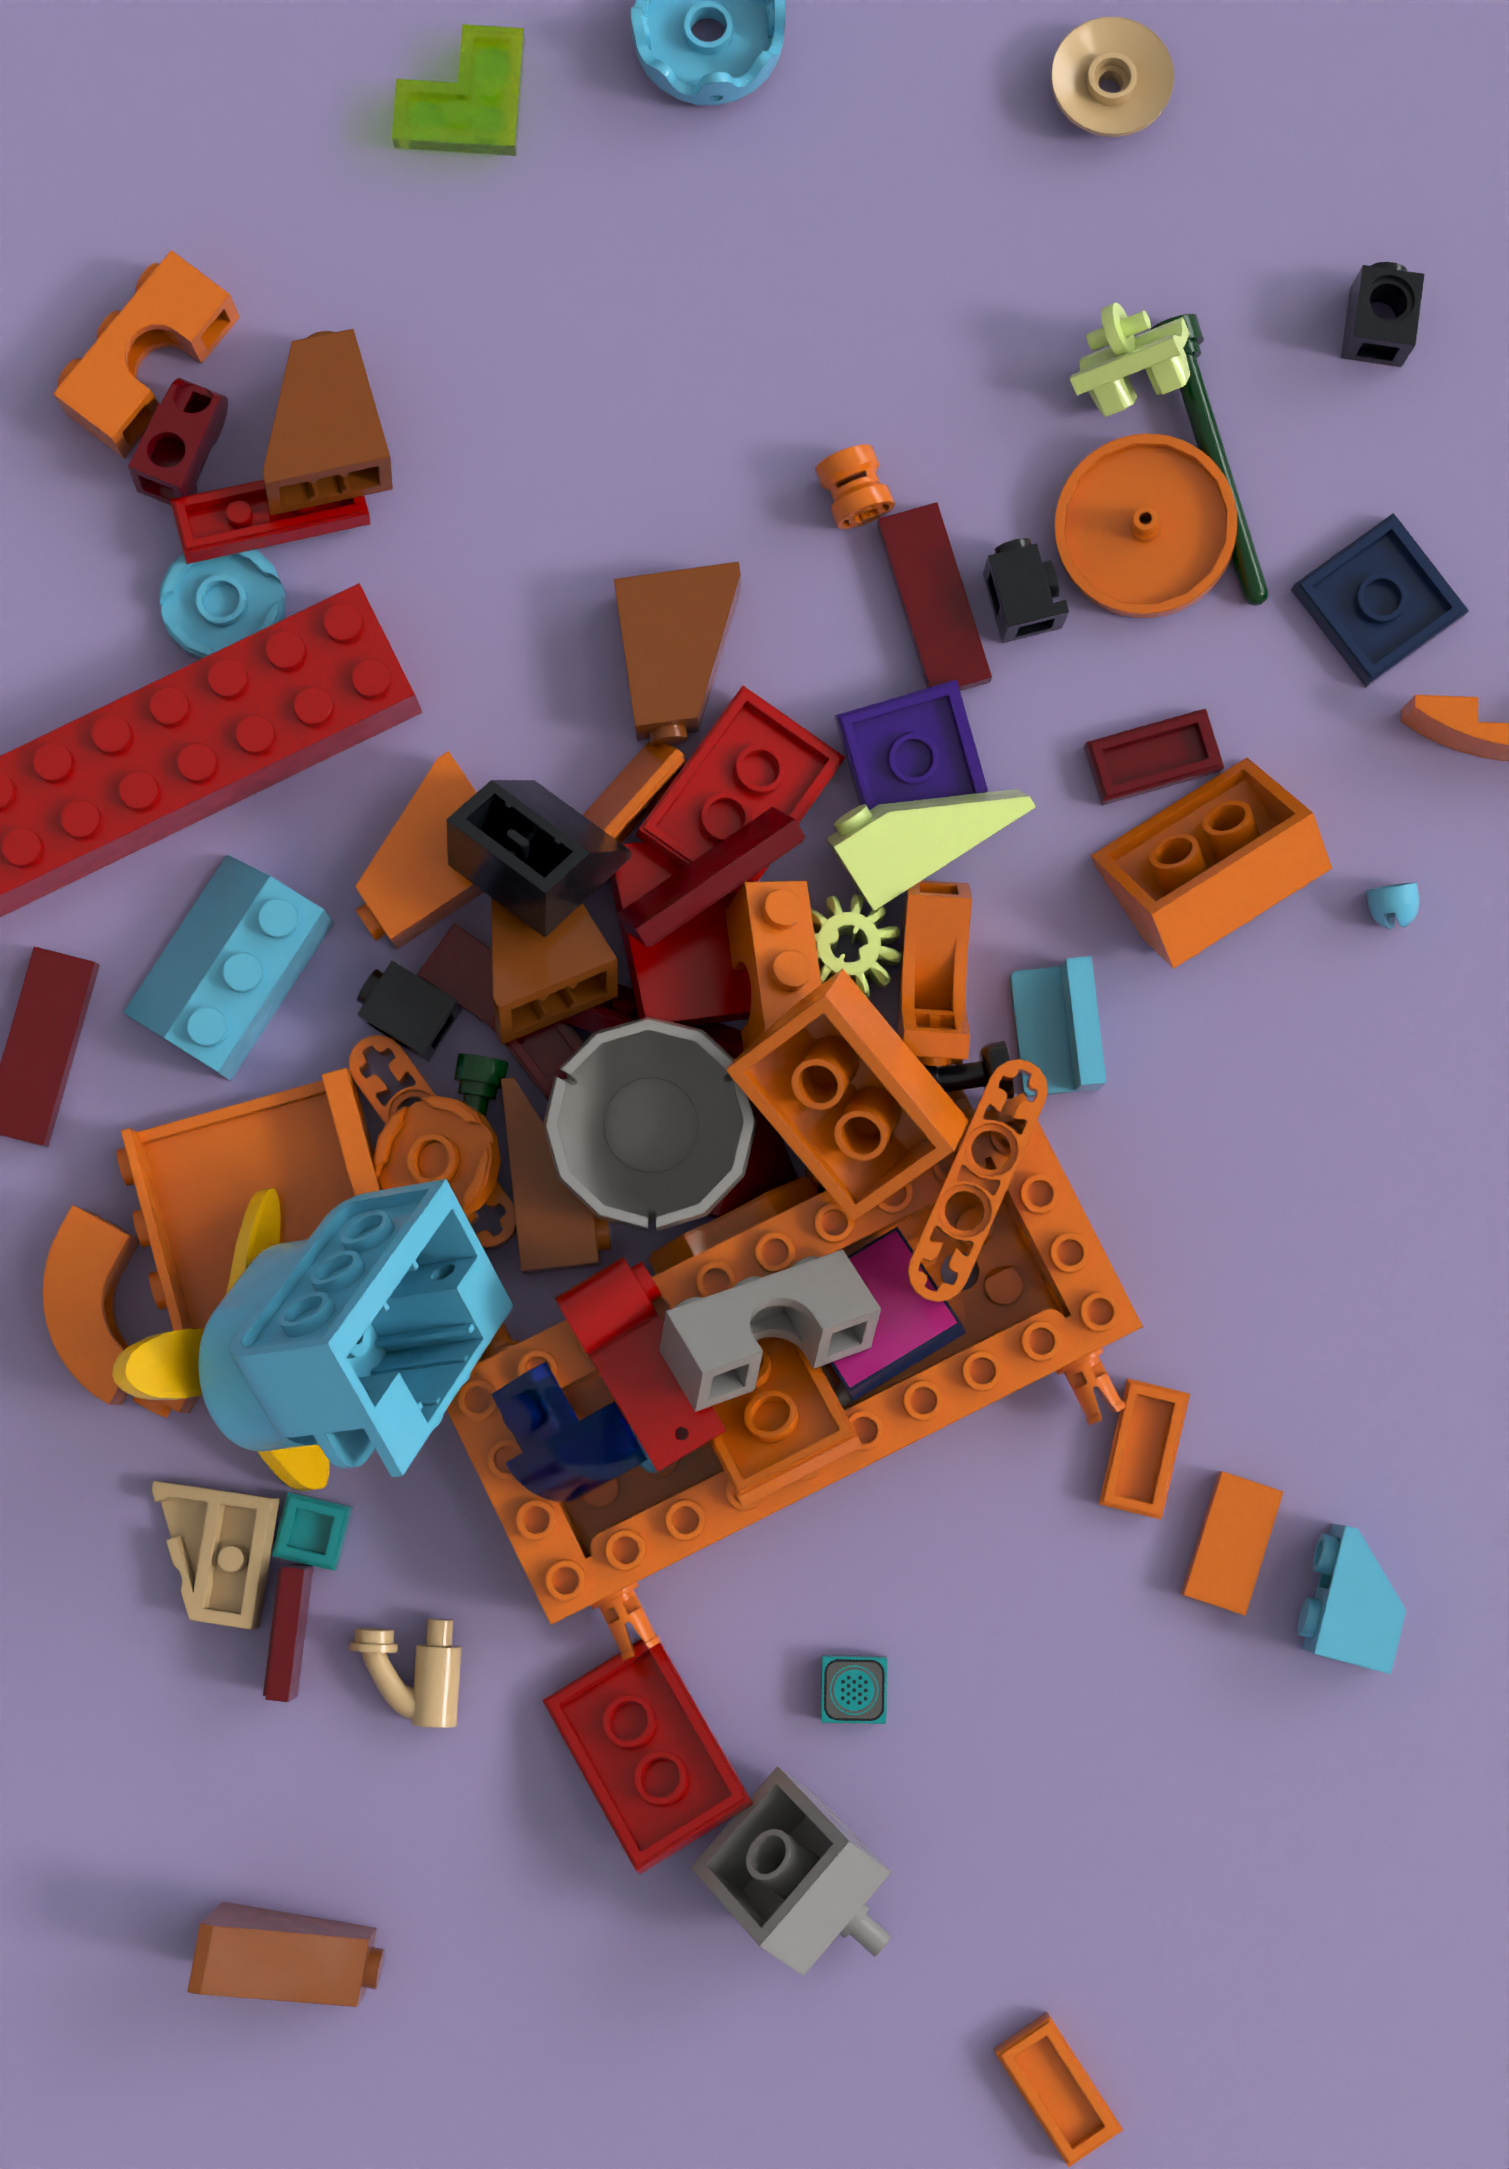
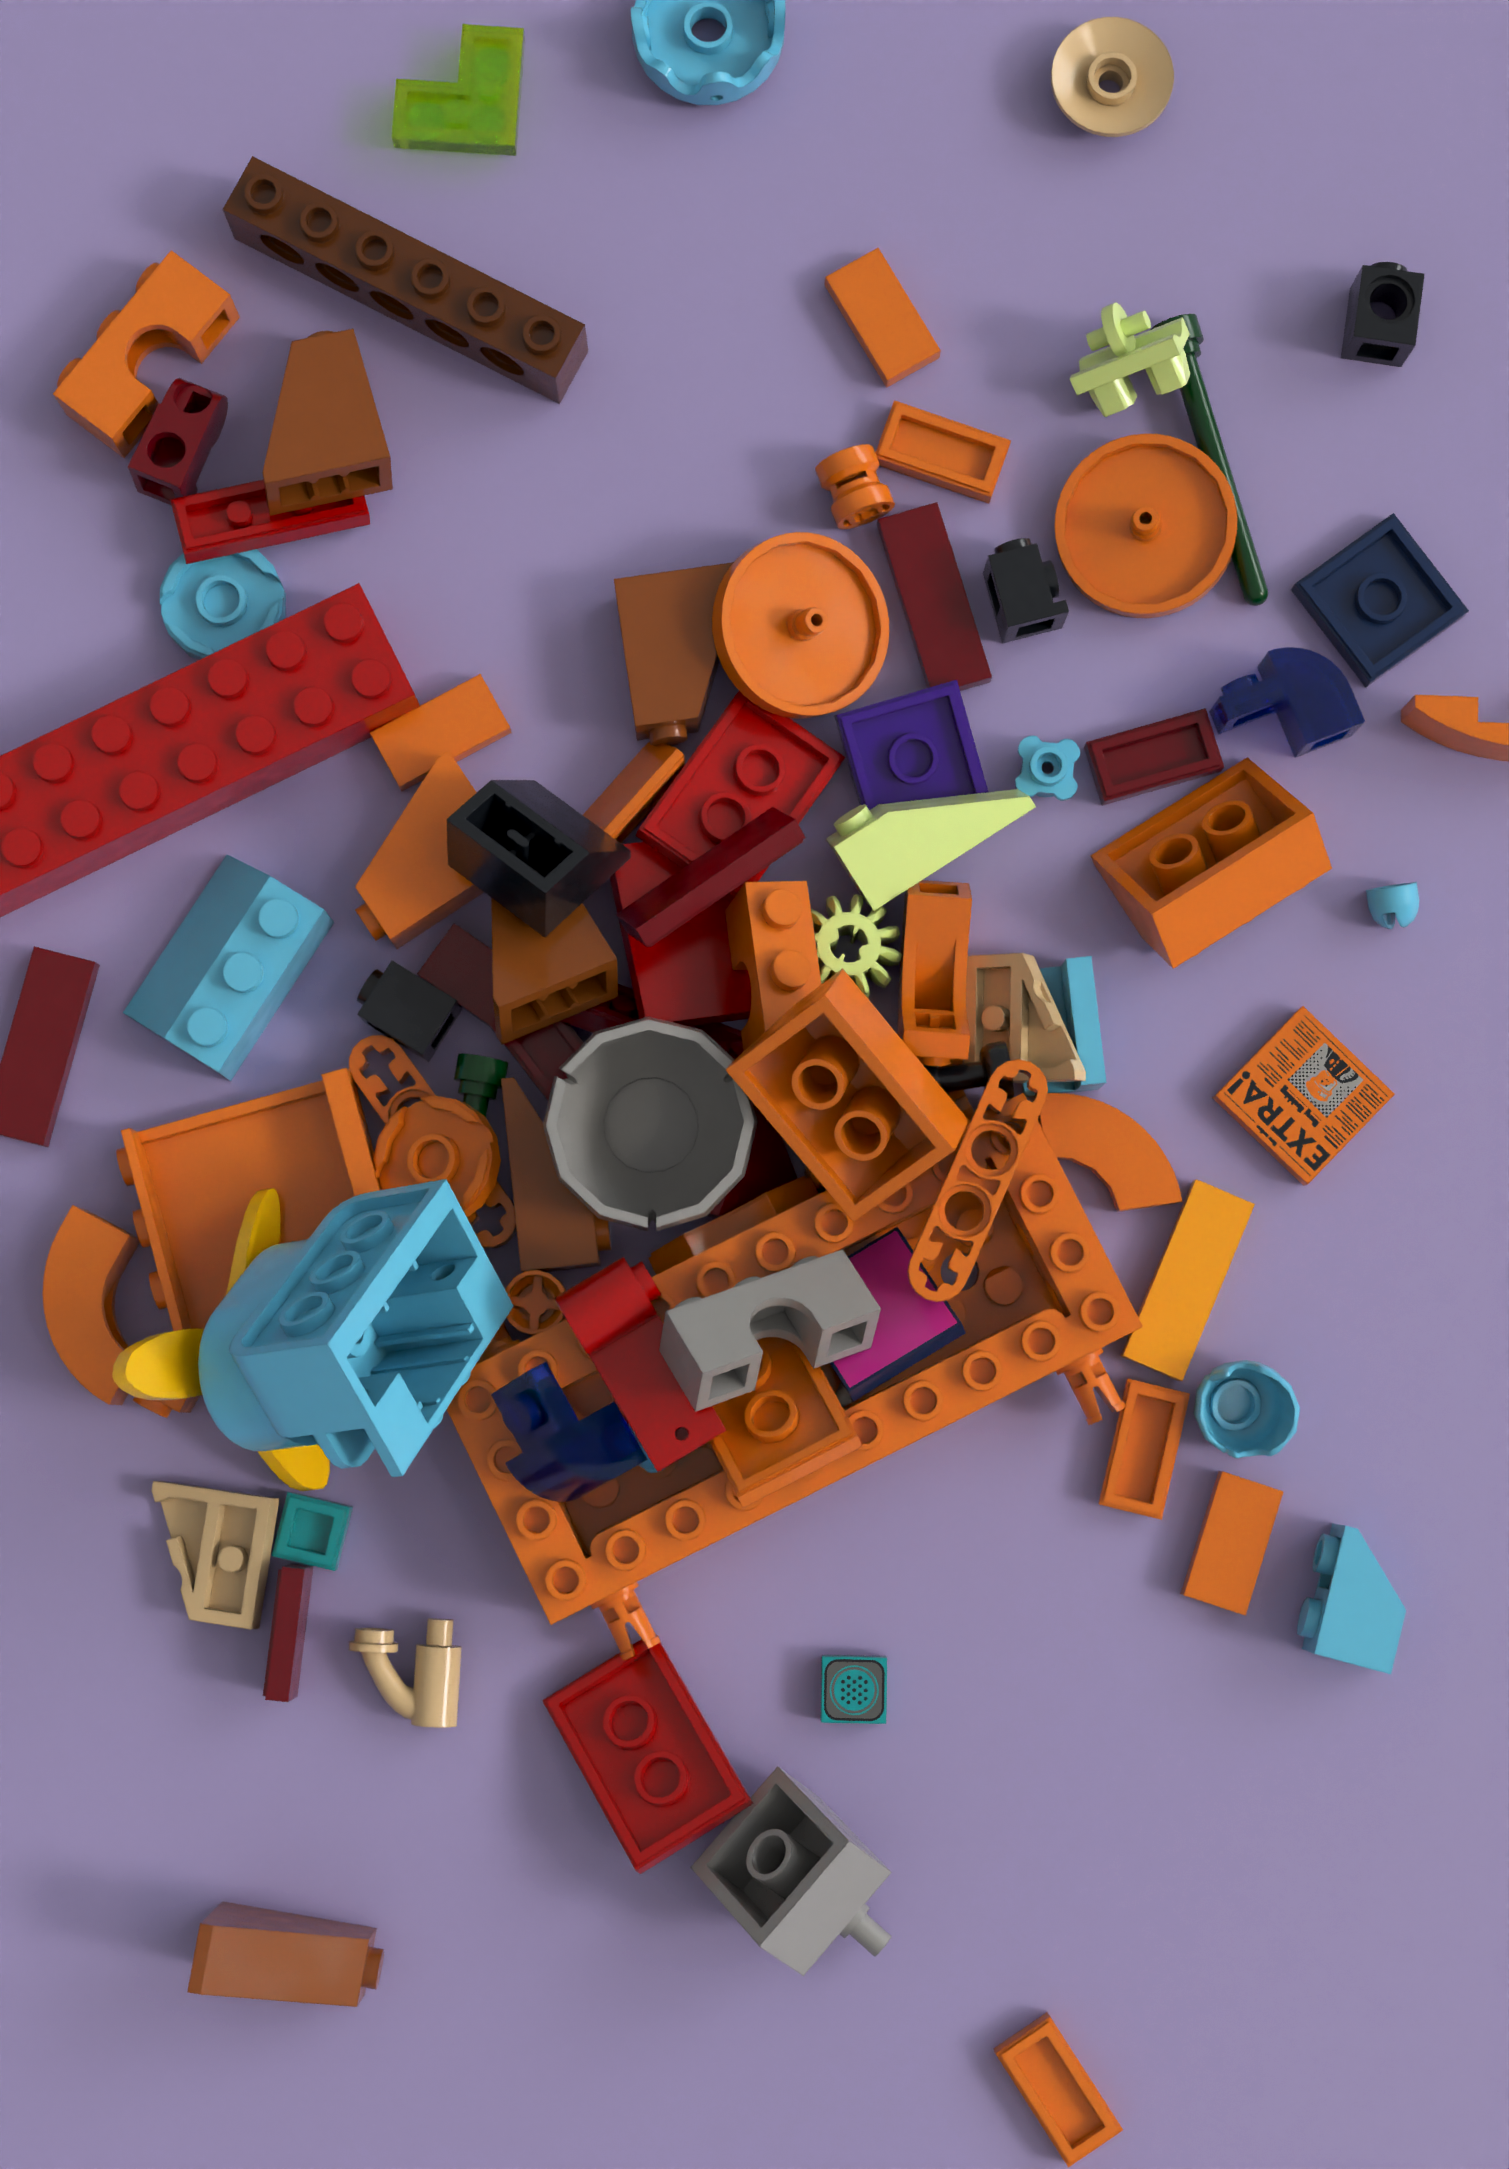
(406, 280): none -> reddish brown brick
(452, 722): none -> orange tile
(532, 1296): none -> orange wheel
(800, 625): none -> orange piece
(882, 317): none -> orange tile
(942, 451): none -> orange tile
(1013, 1005): none -> tan wing
(1036, 782): none -> medium azure plate
(1112, 1148): none -> orange tile
(1188, 1279): none -> light orange tile
(1246, 1409): none -> medium azure hair
(1303, 1096): none -> orange tile
(1304, 692): none -> clear blue brick

